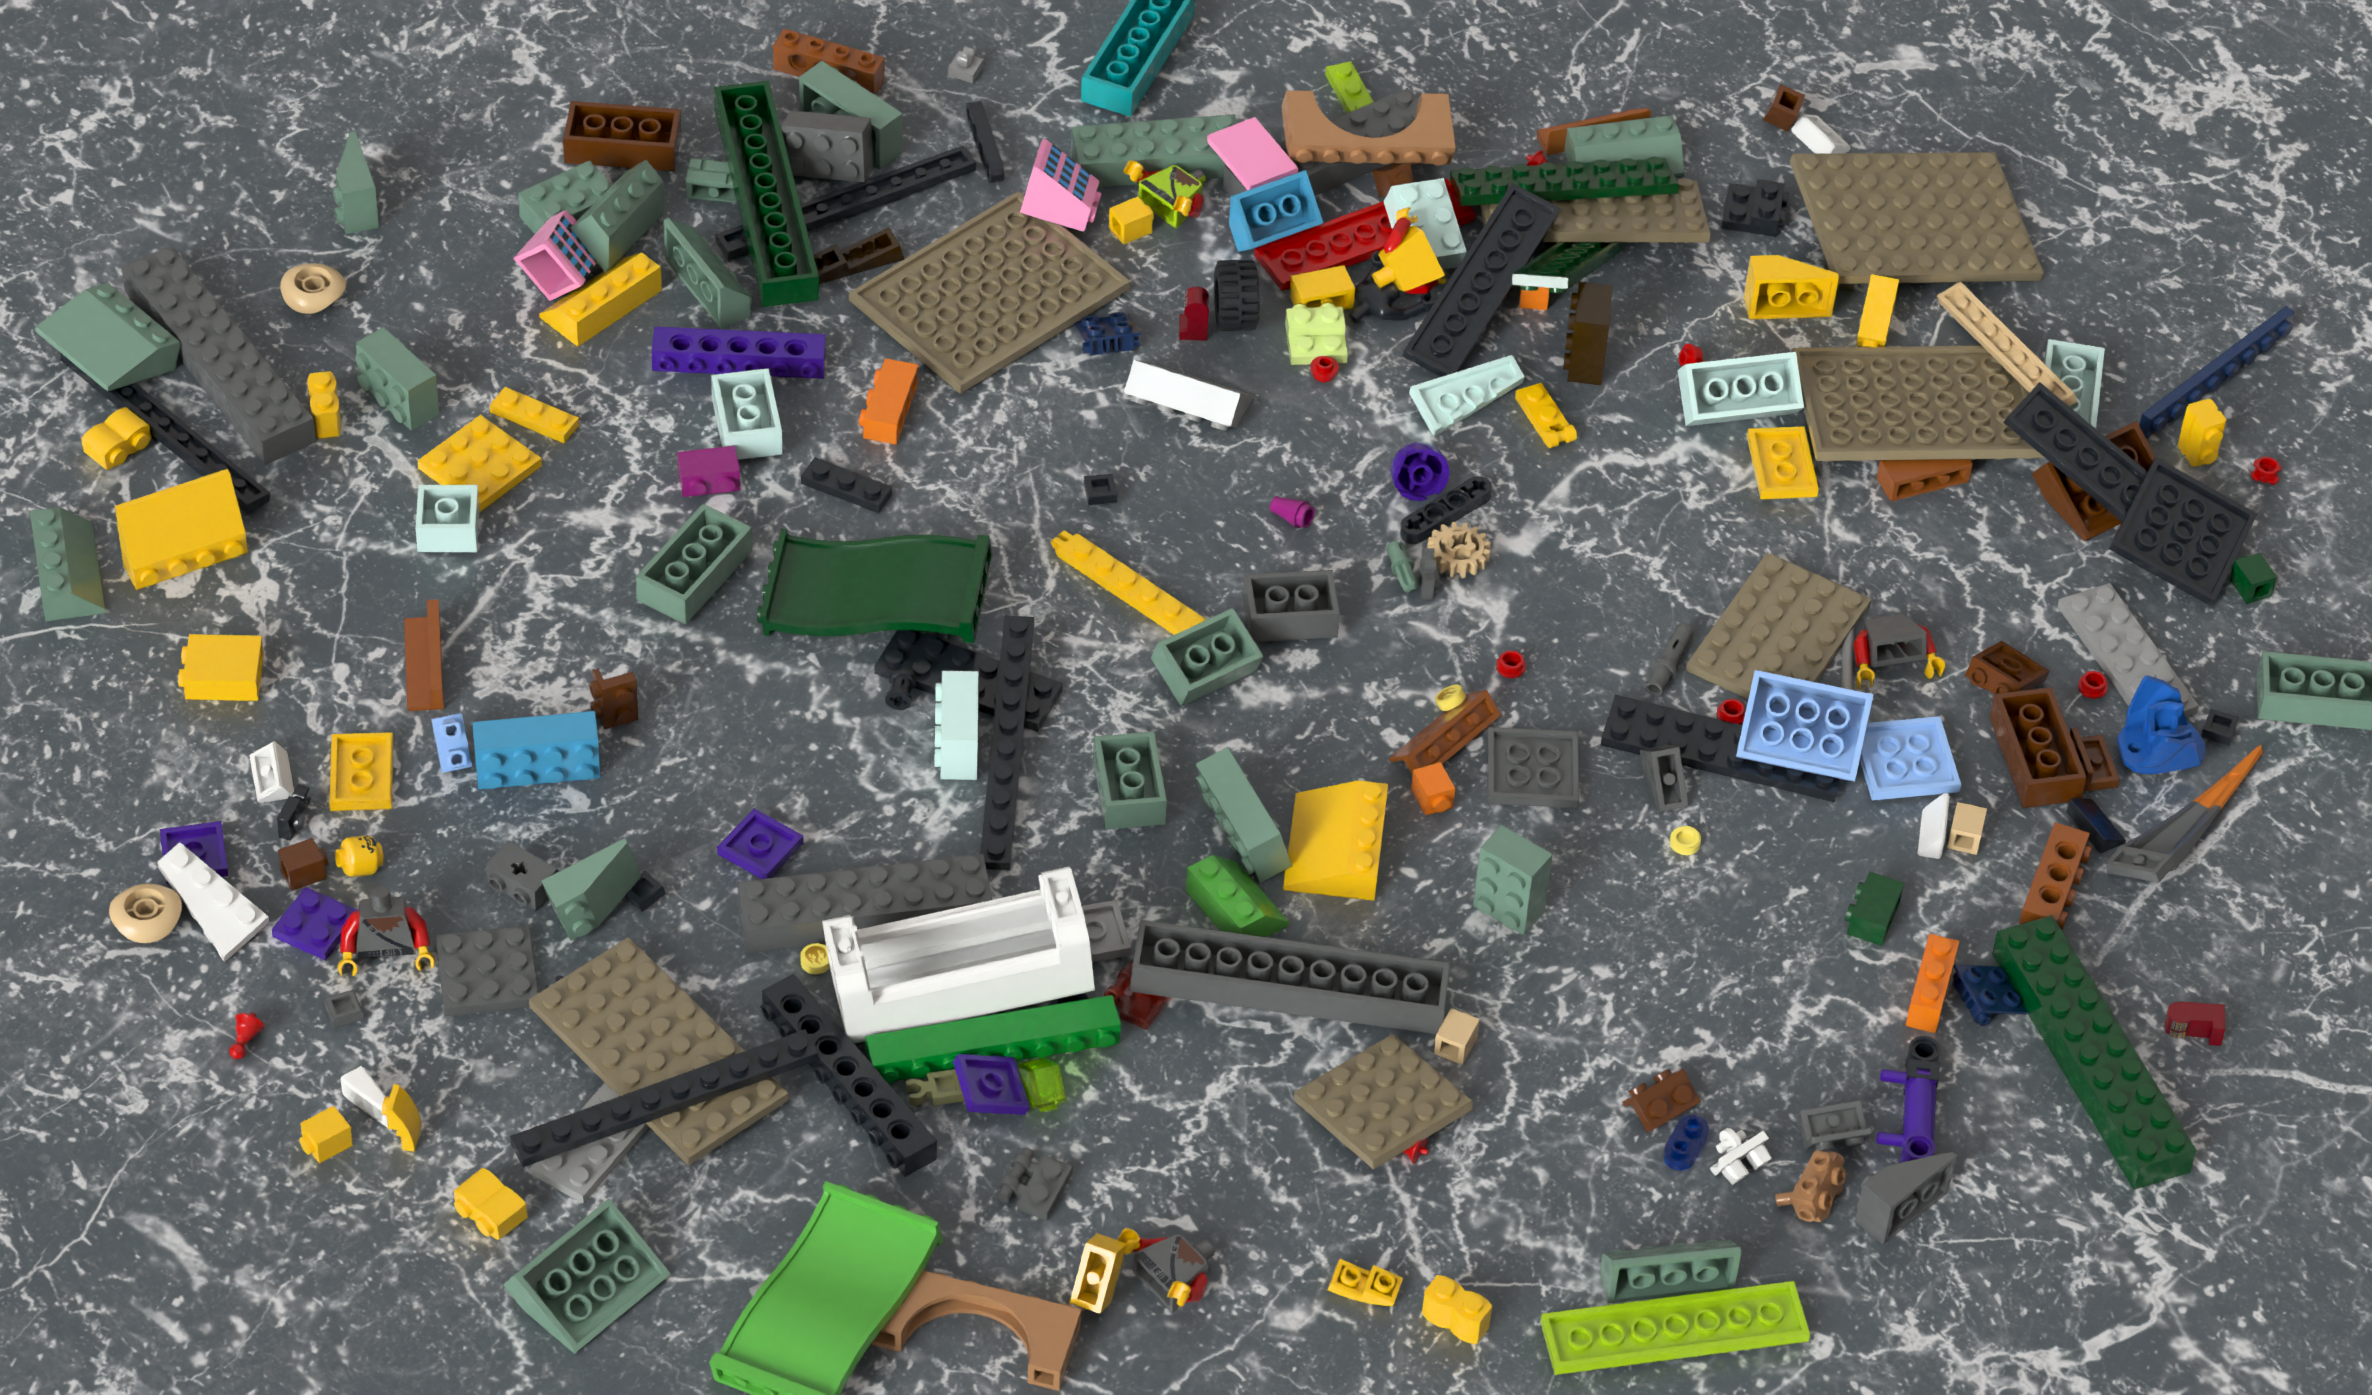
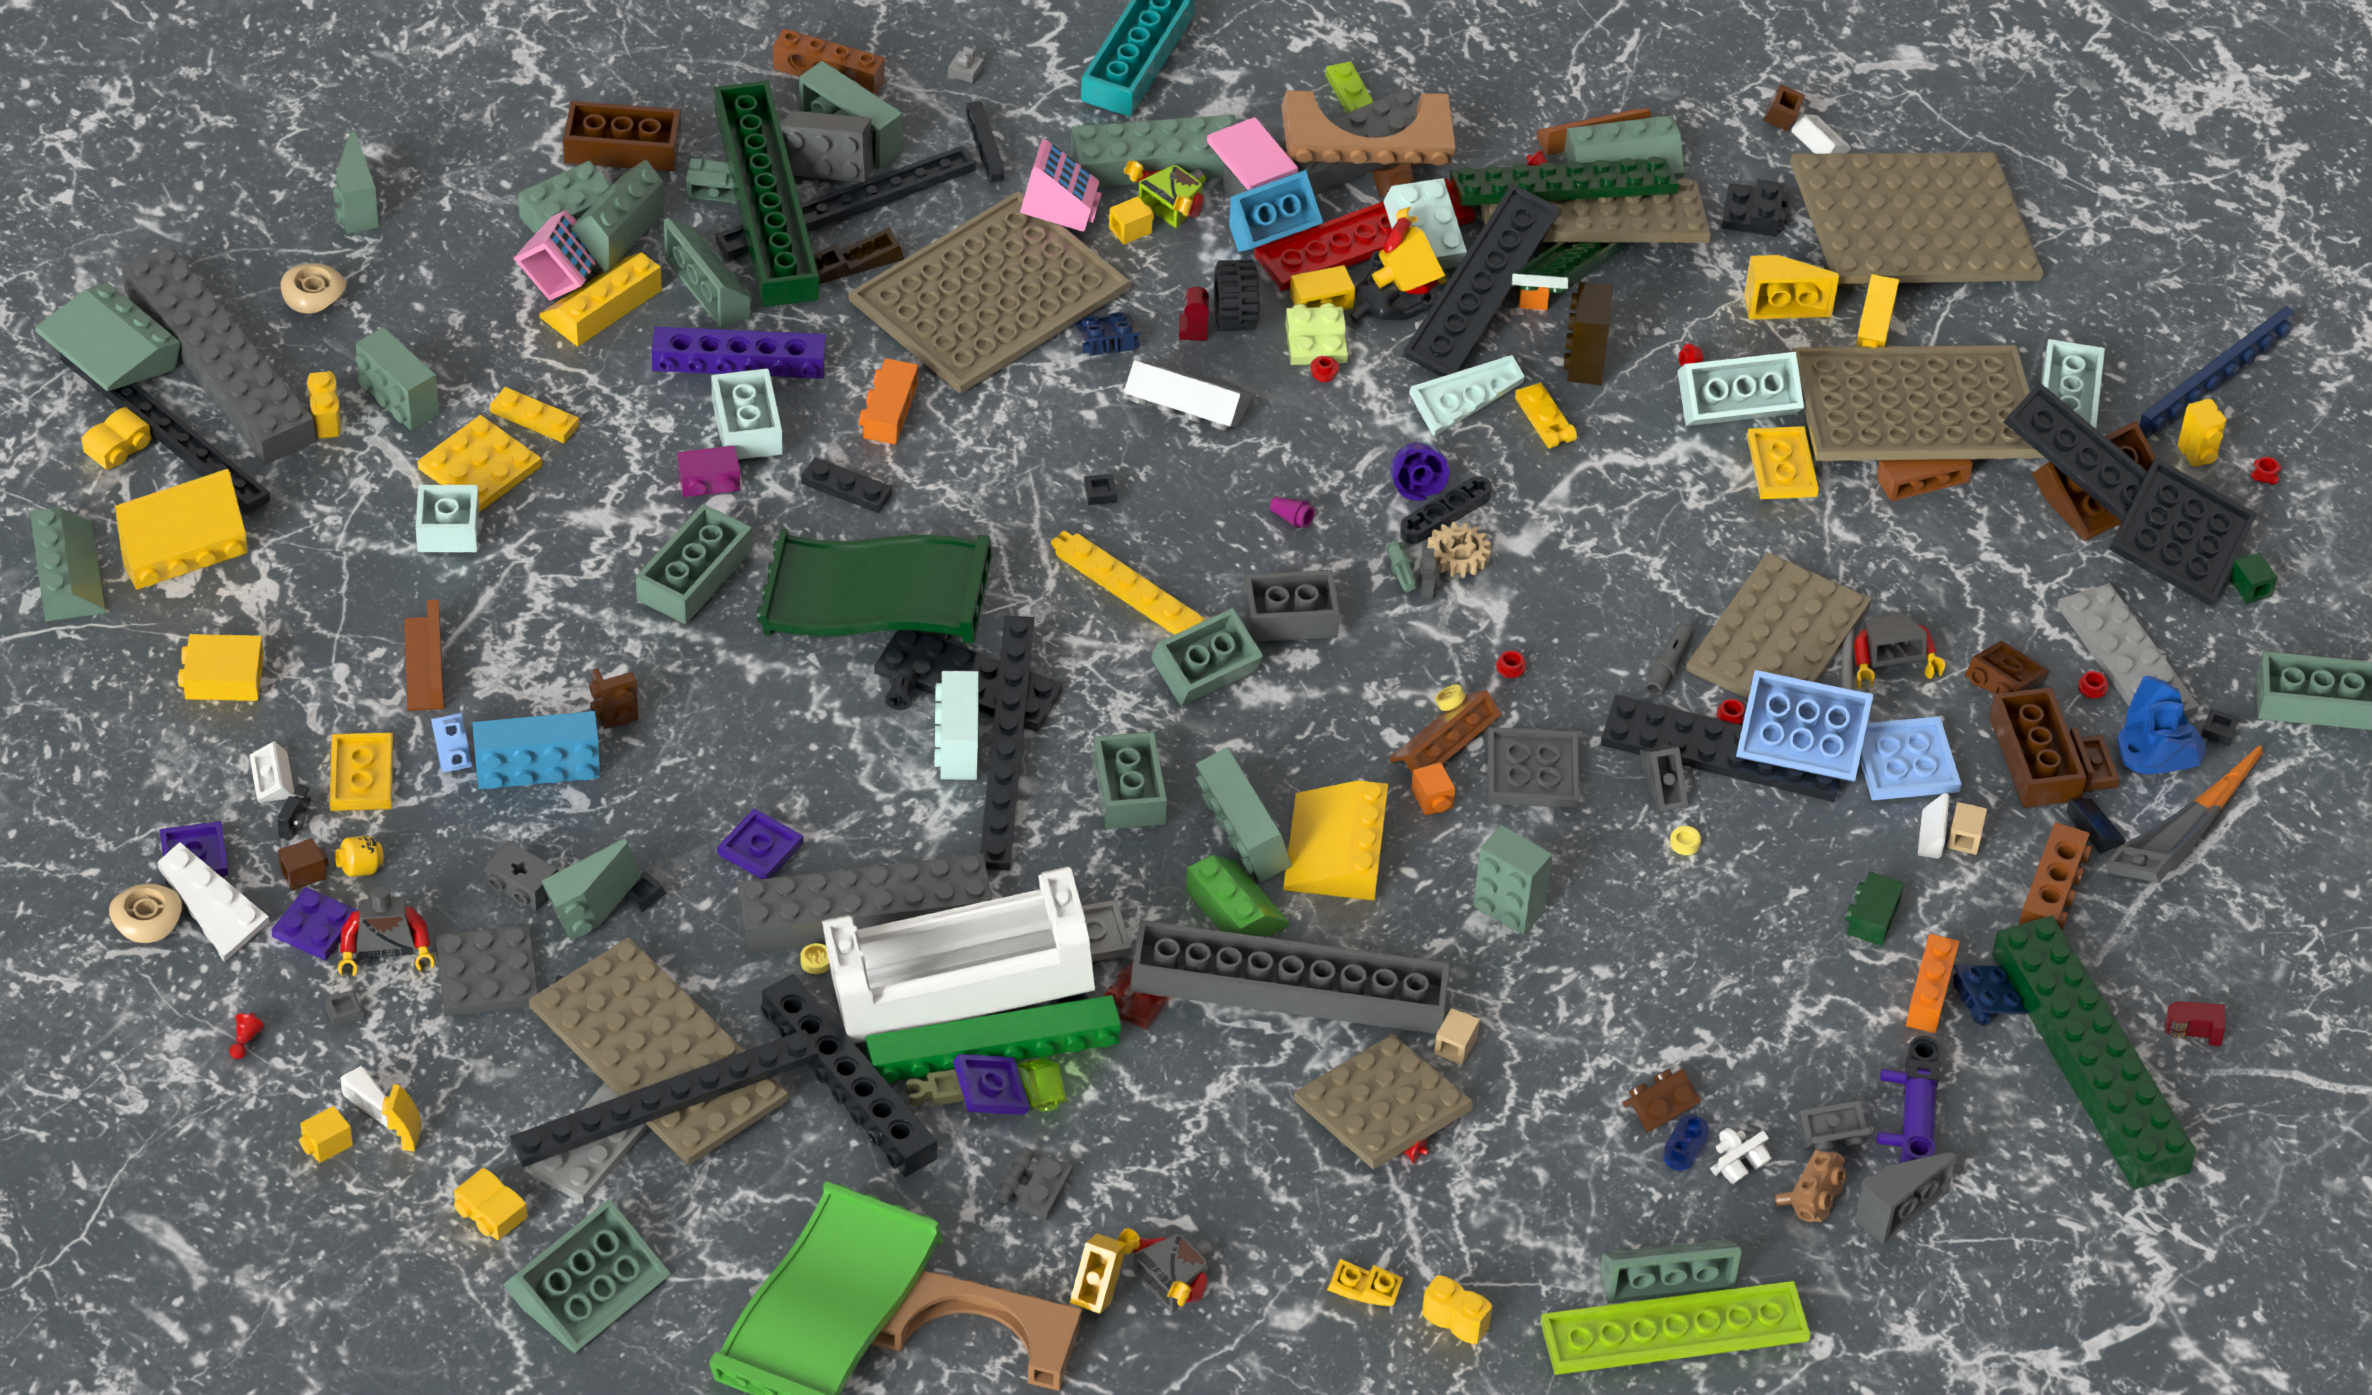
(2001, 342): tan plate -> none

